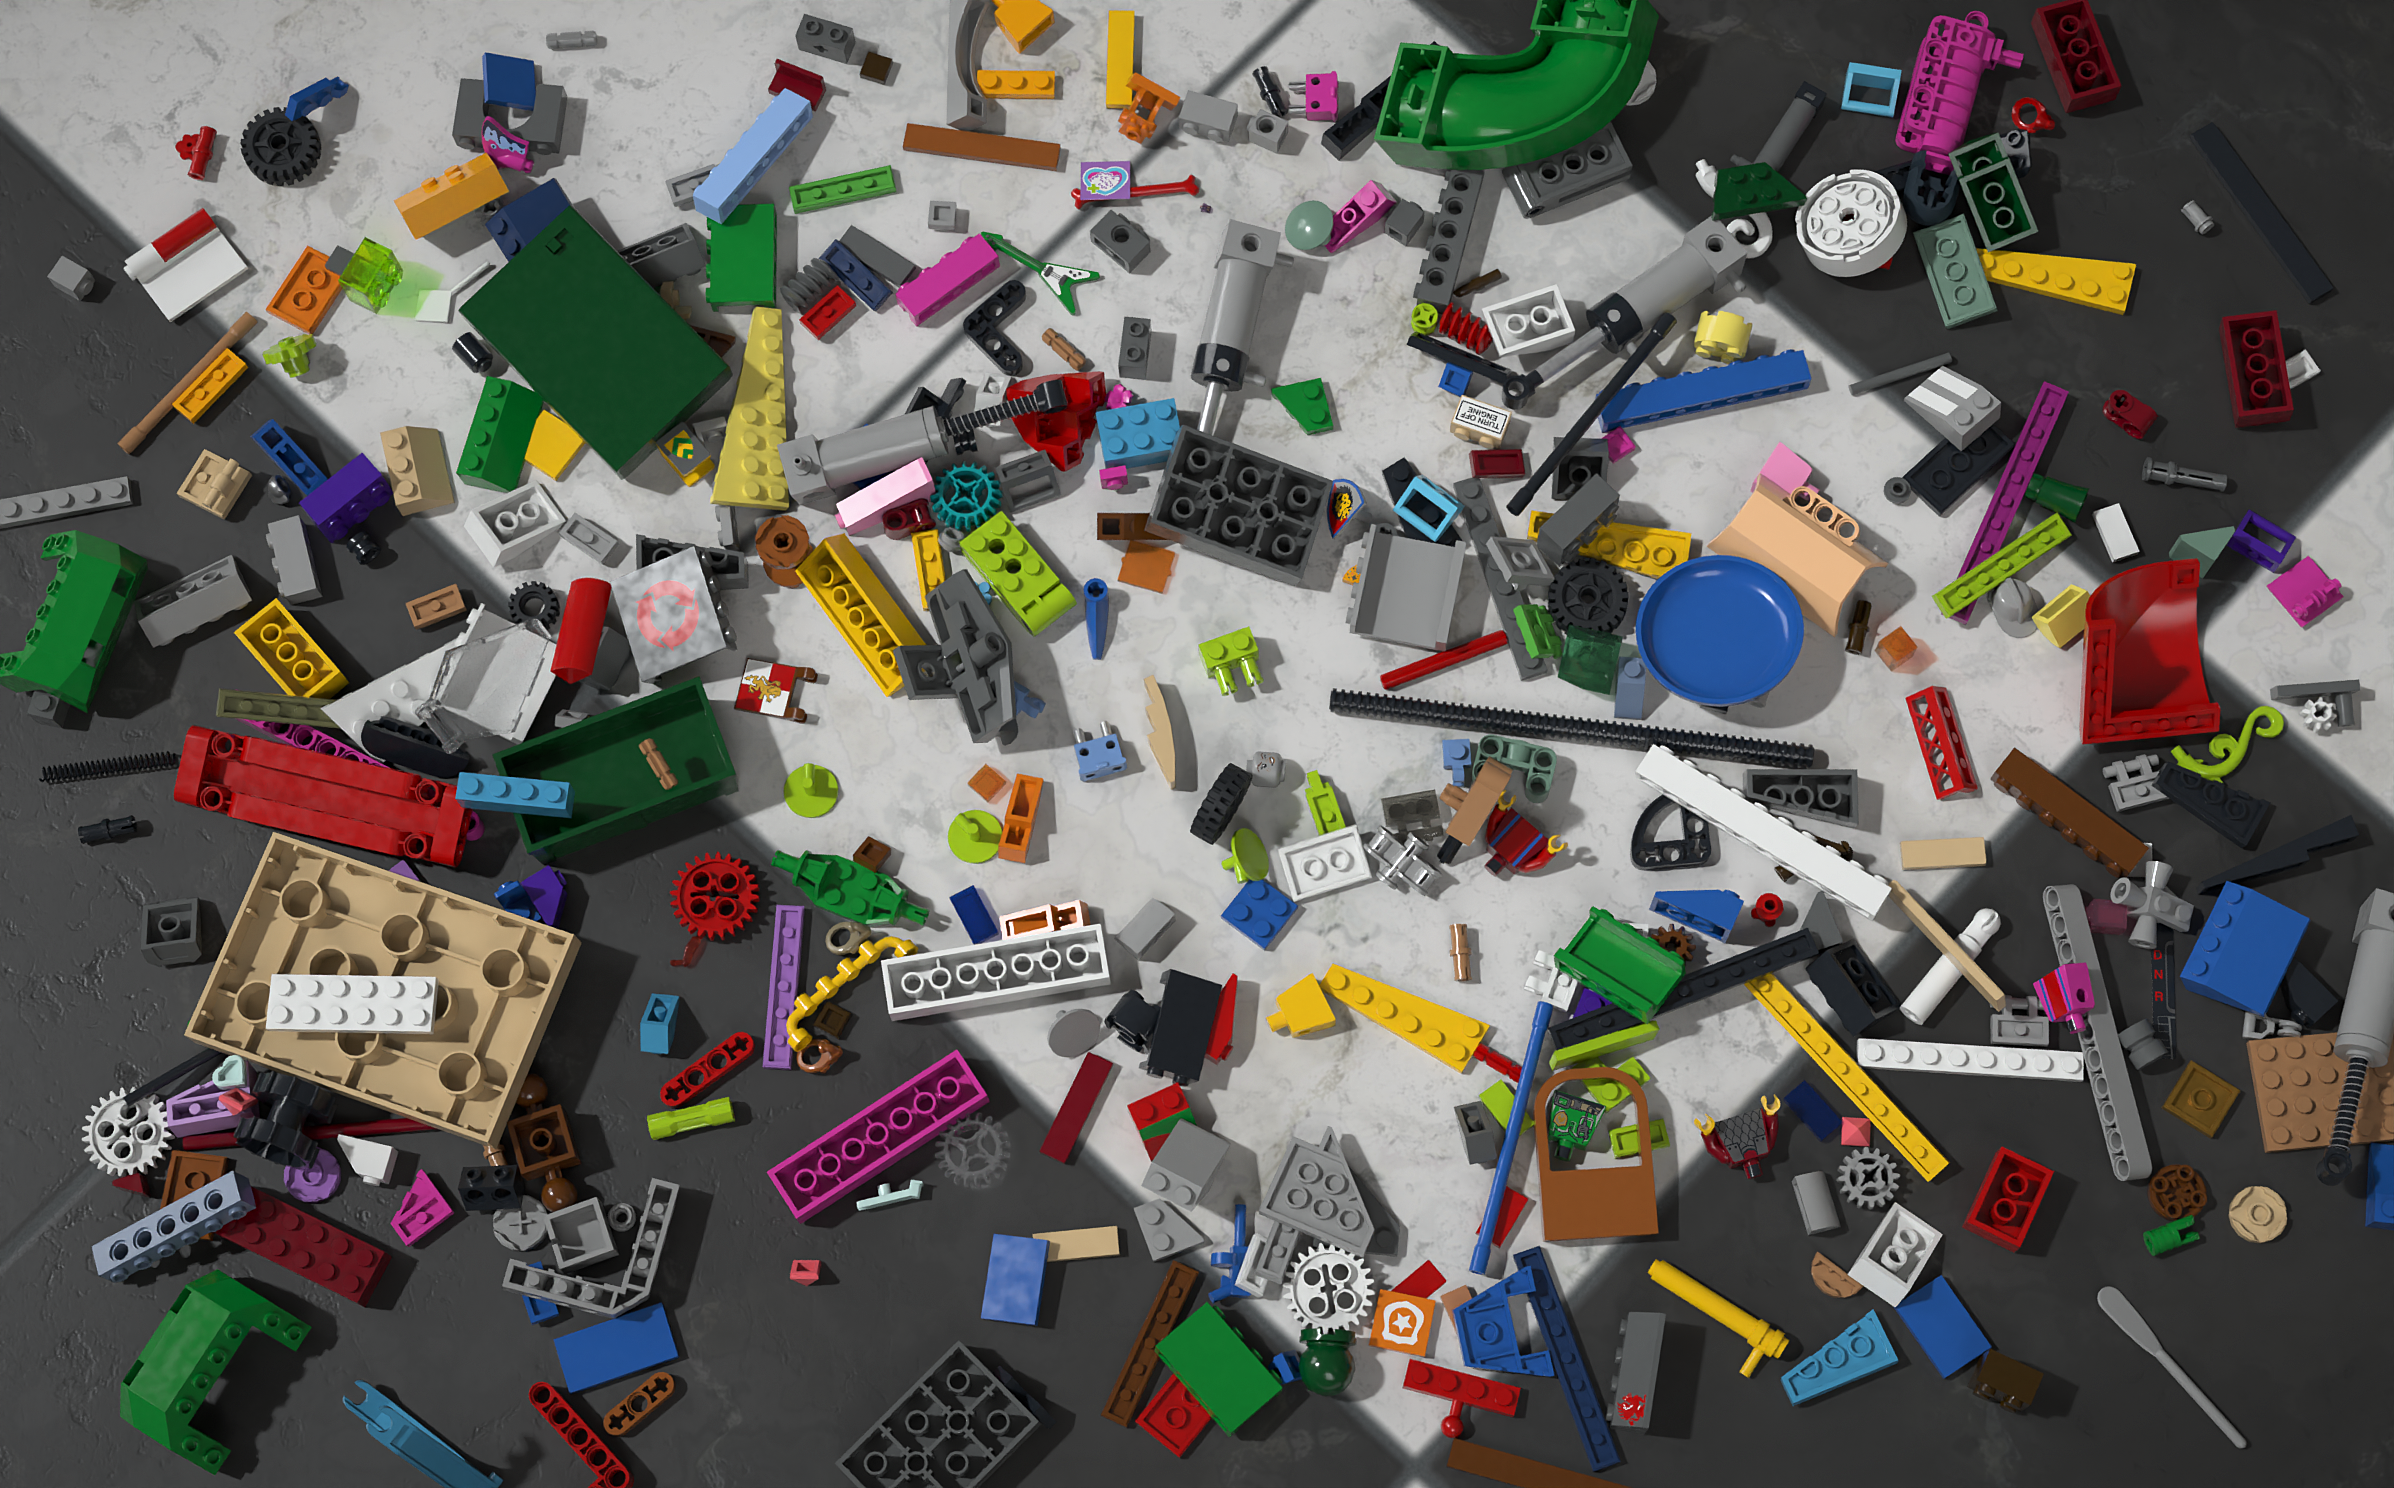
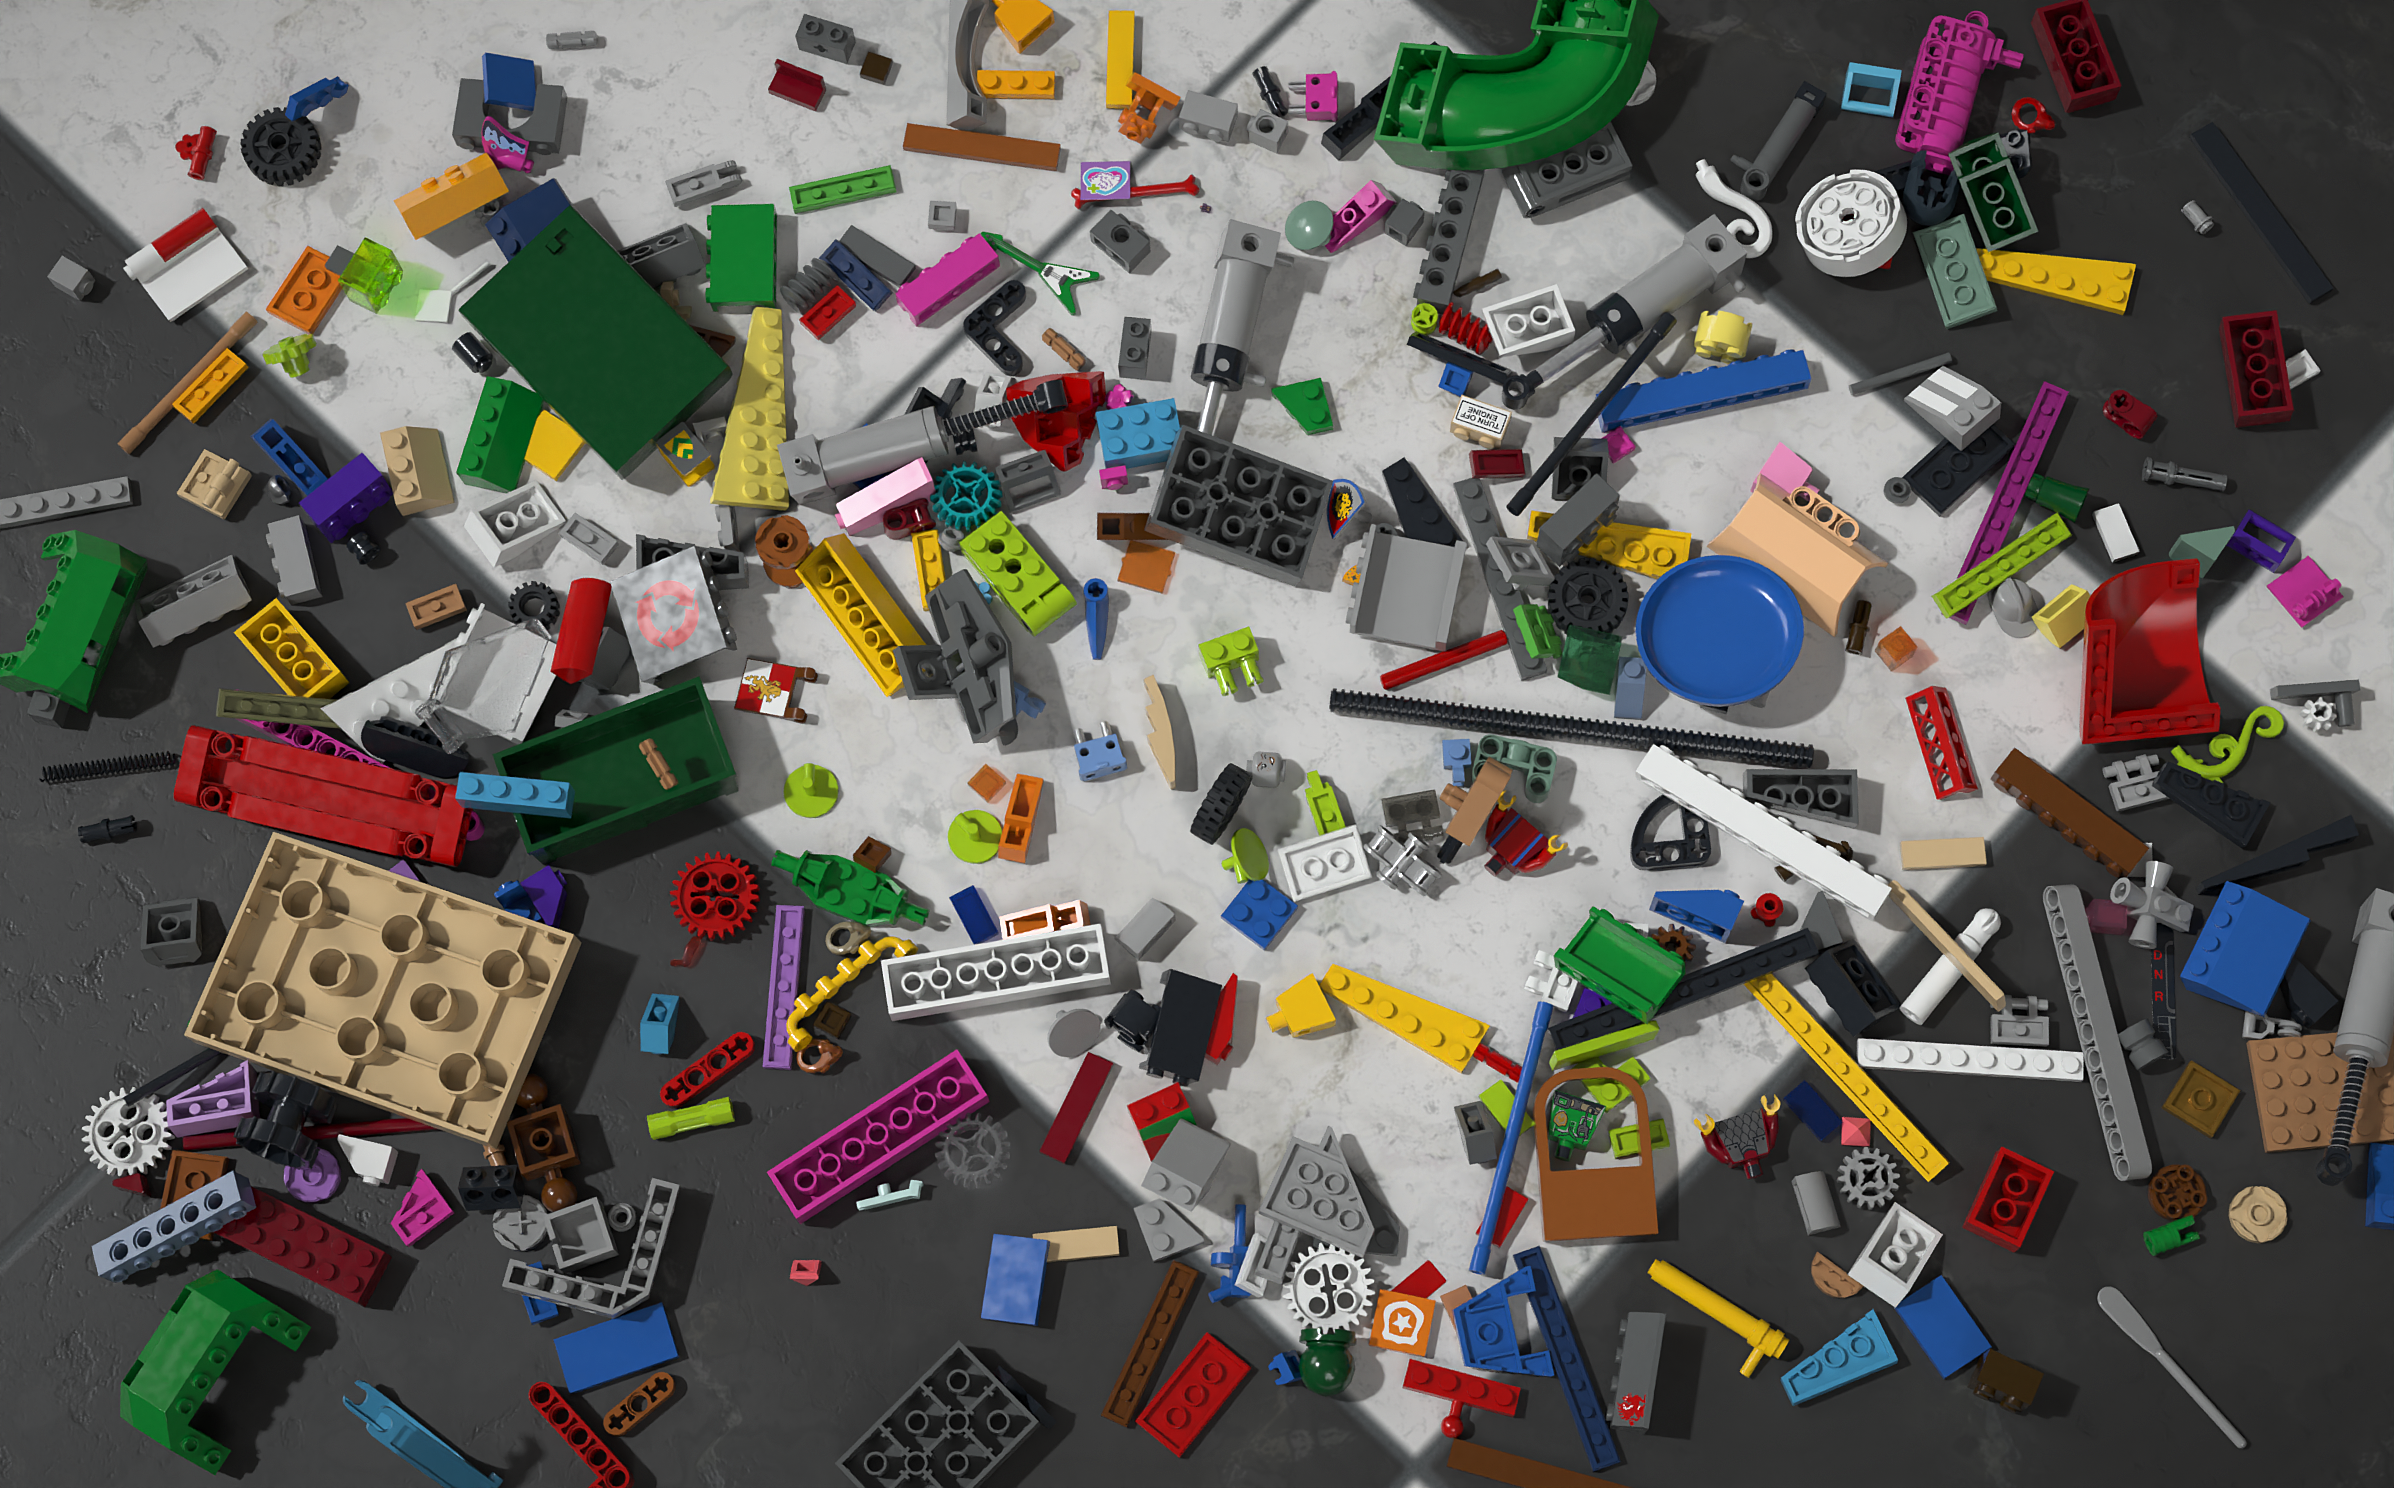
(232, 1074): light aqua tile -> none
(237, 1101): coral slope -> none
(352, 1004): white plate -> none
(752, 155): light blue brick -> none
(1218, 1368): green panel -> none
(1437, 496): medium azure tile -> none
(1460, 952): medium nougat pin -> none
(1752, 191): dark green wing -> none
(2067, 995): dark pink torso -> none

